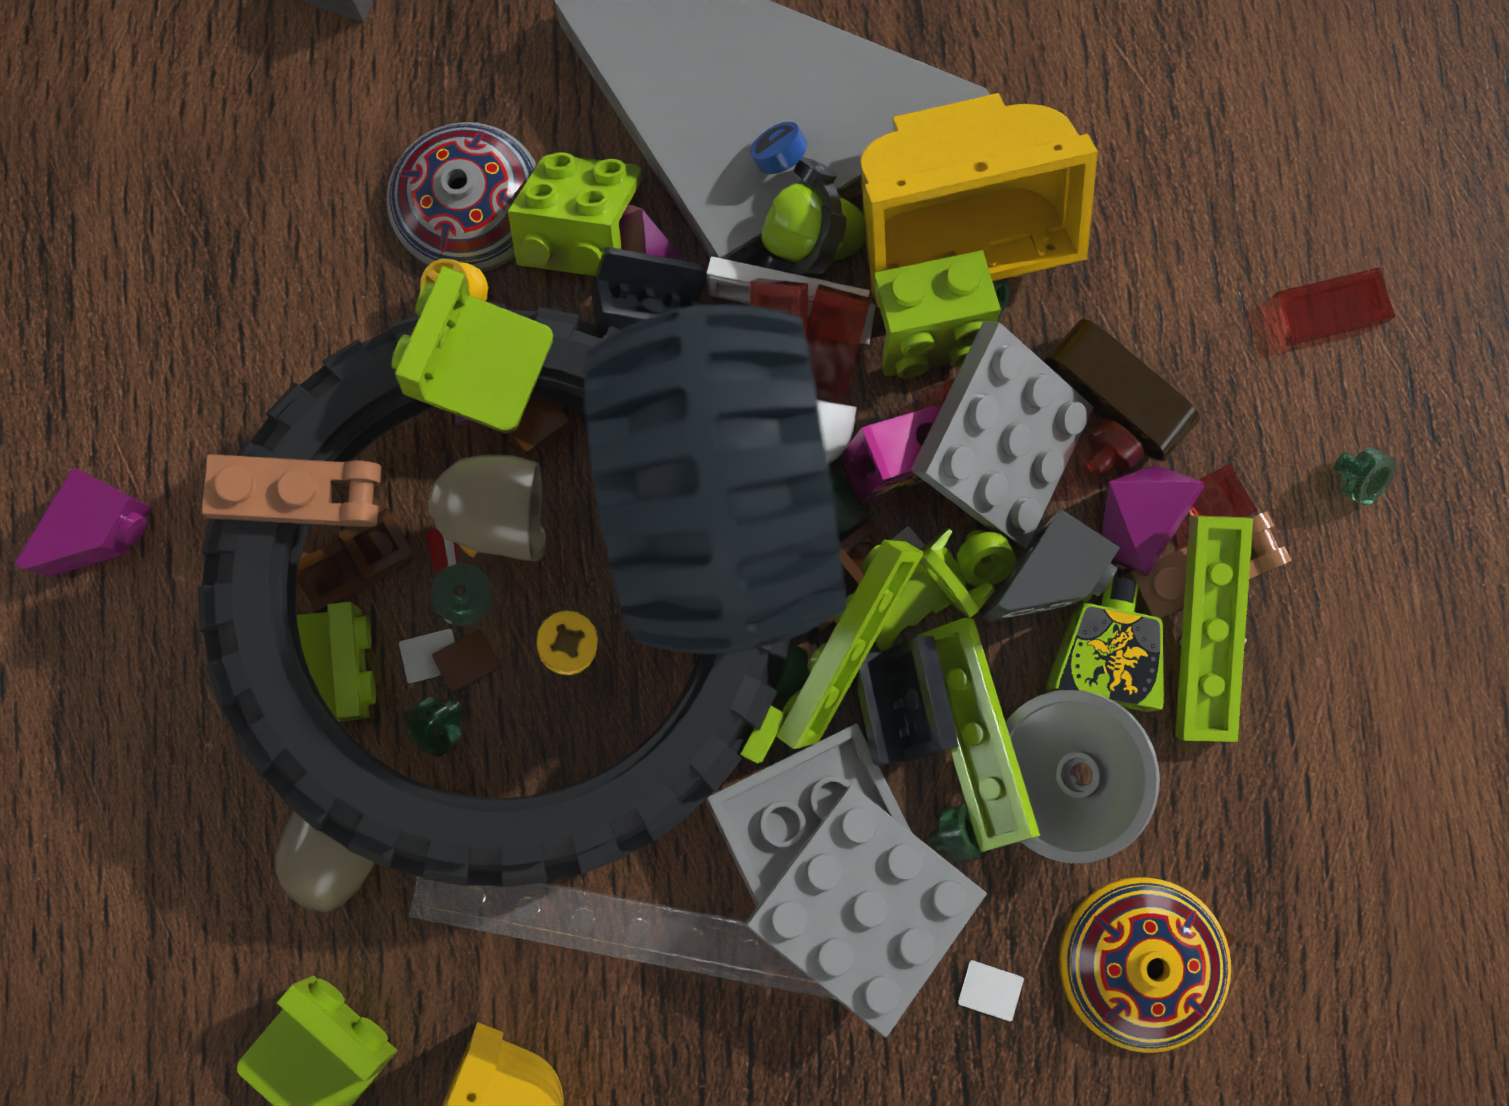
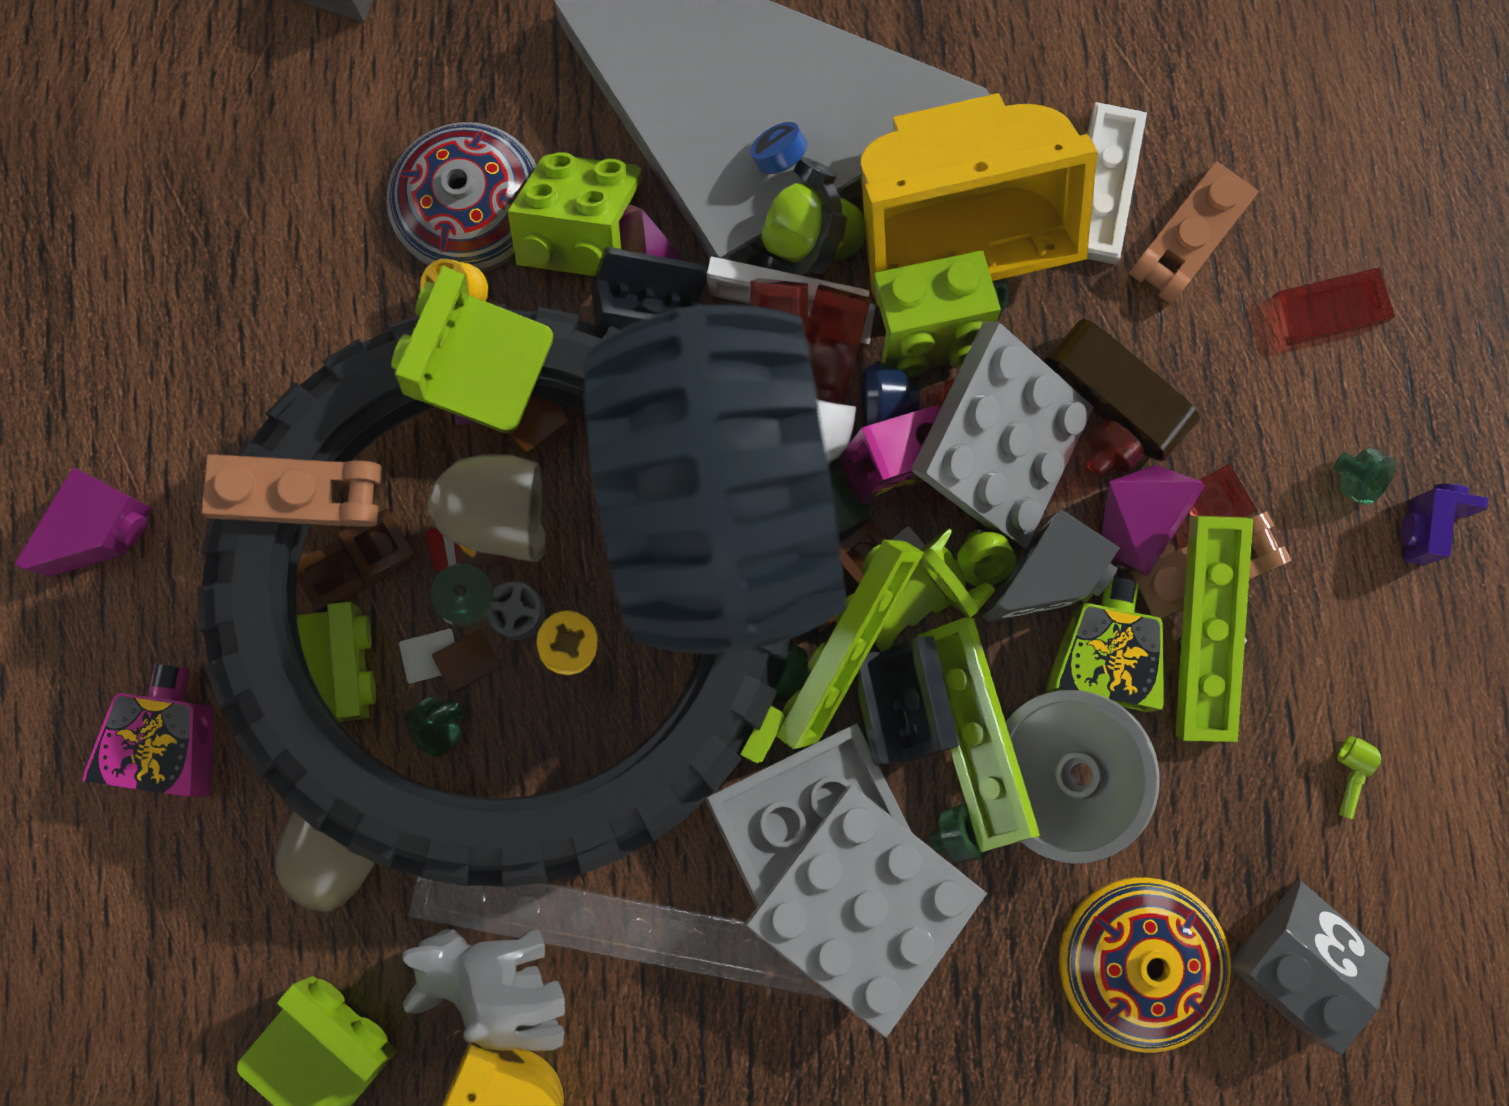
(156, 740): none -> torso
(487, 990): none -> light grey animal
(508, 609): none -> dark grey wheel
(887, 393): none -> dark blue cone
(990, 990): white sticker -> none
(1118, 139): none -> white tile
(1194, 231): none -> nougat plate
(1314, 969): none -> dark grey slope
(1363, 761): none -> lime hand
(1430, 524): none -> dark purple bracket

